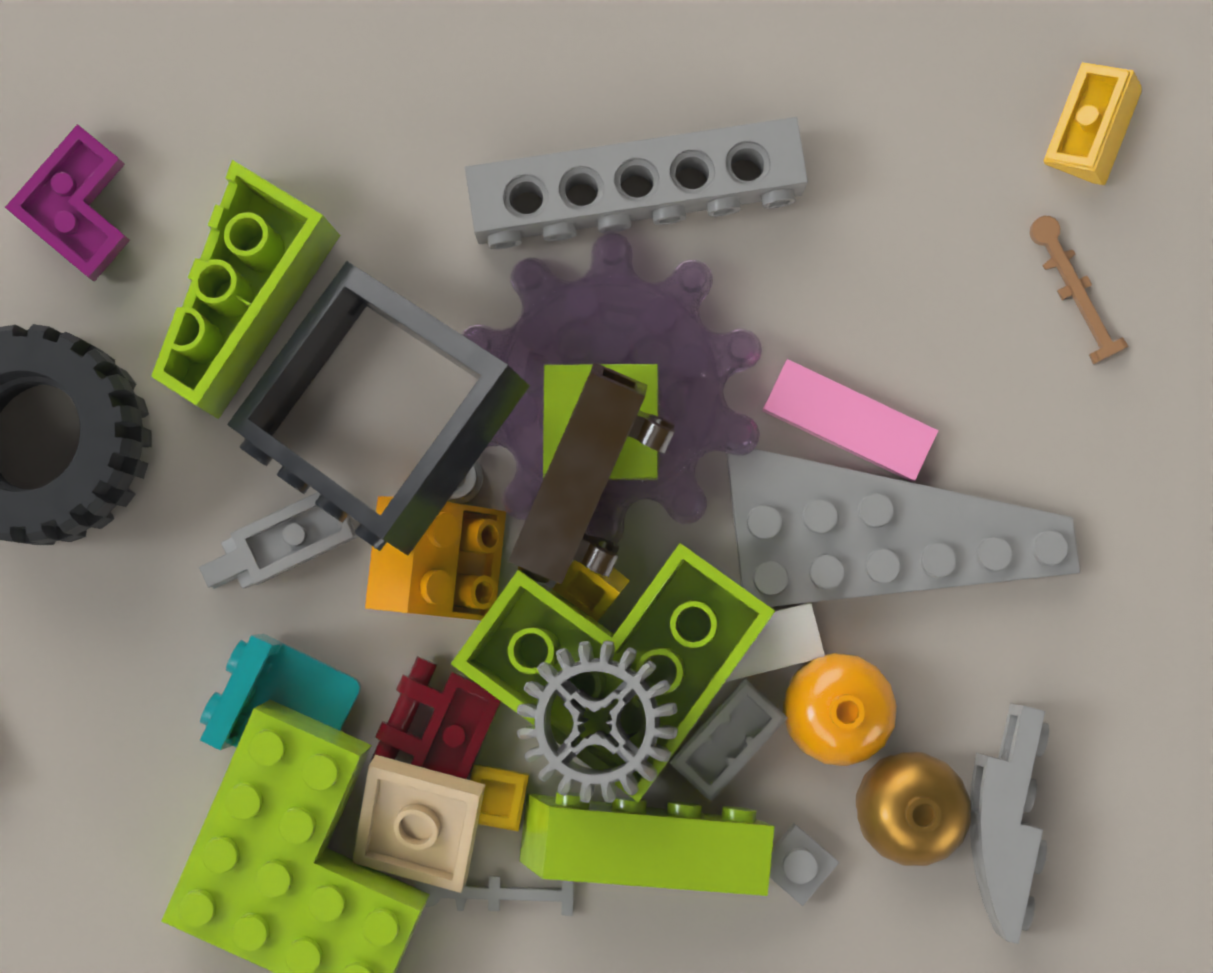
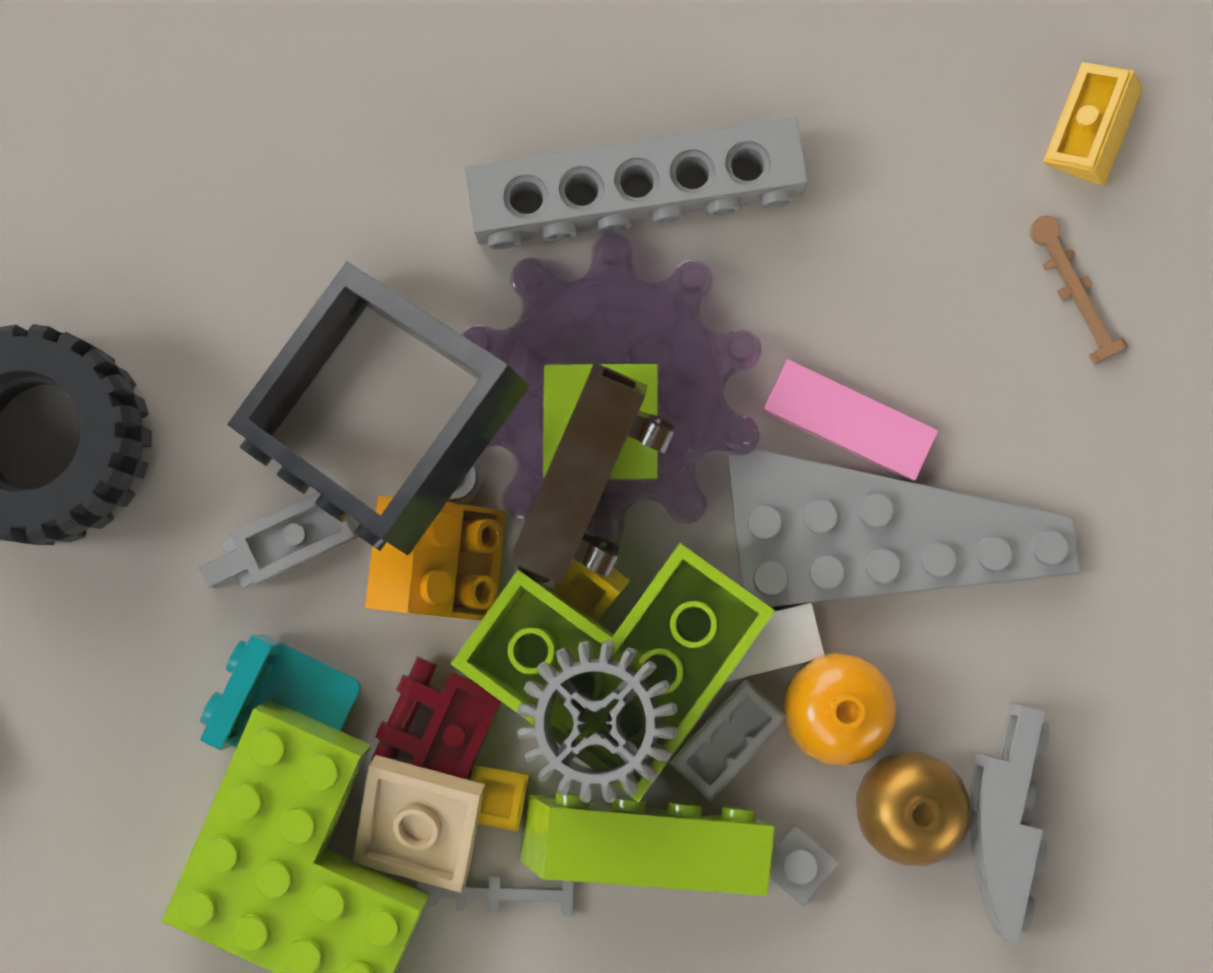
(58, 202): magenta plate -> none
(241, 288): lime wedge -> none

